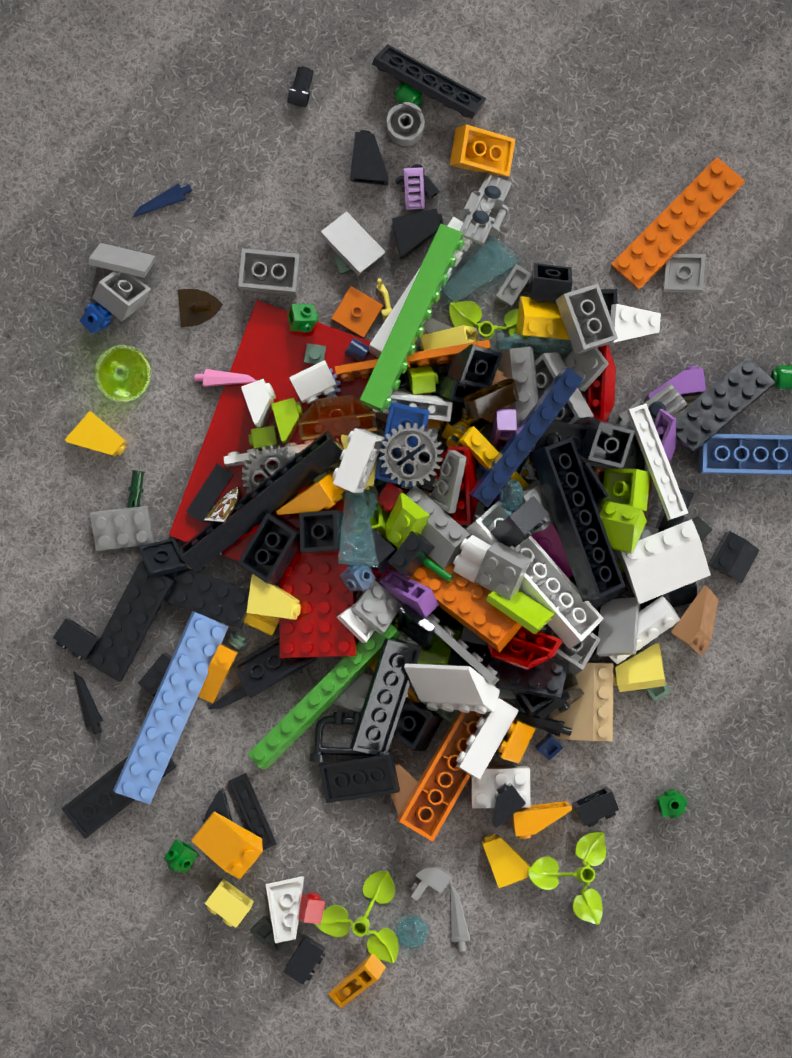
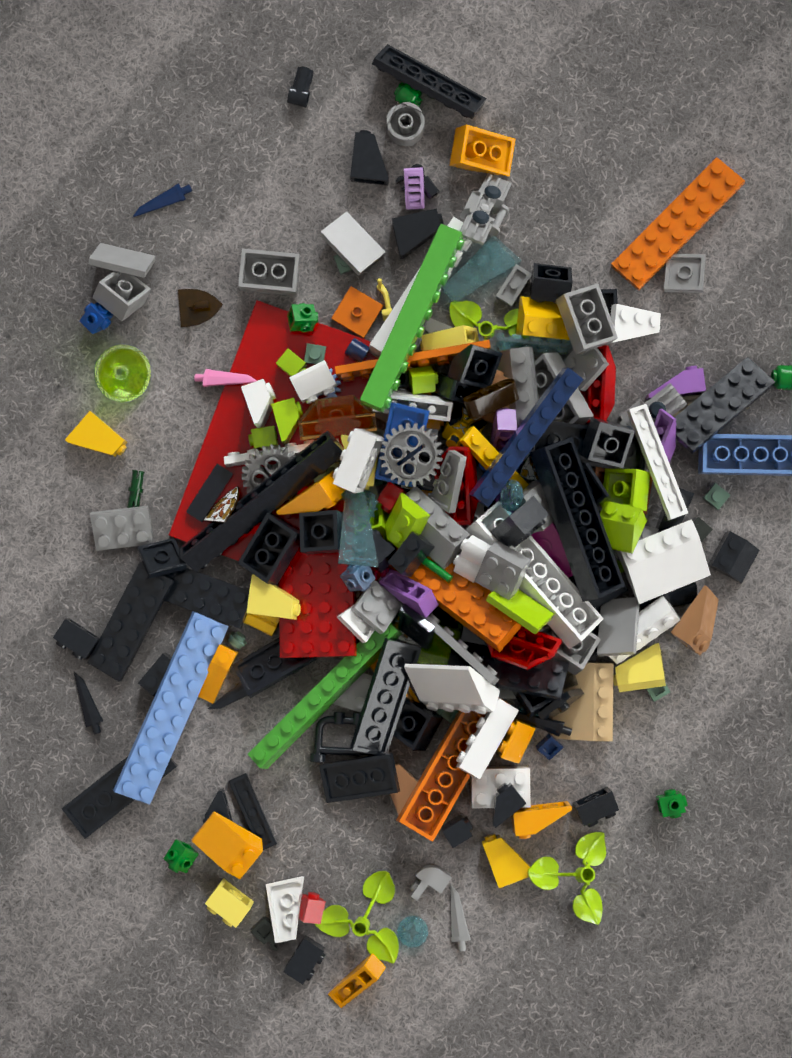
(291, 363): none -> lime brick
(457, 830): none -> black brick
(716, 496): none -> sand green plate

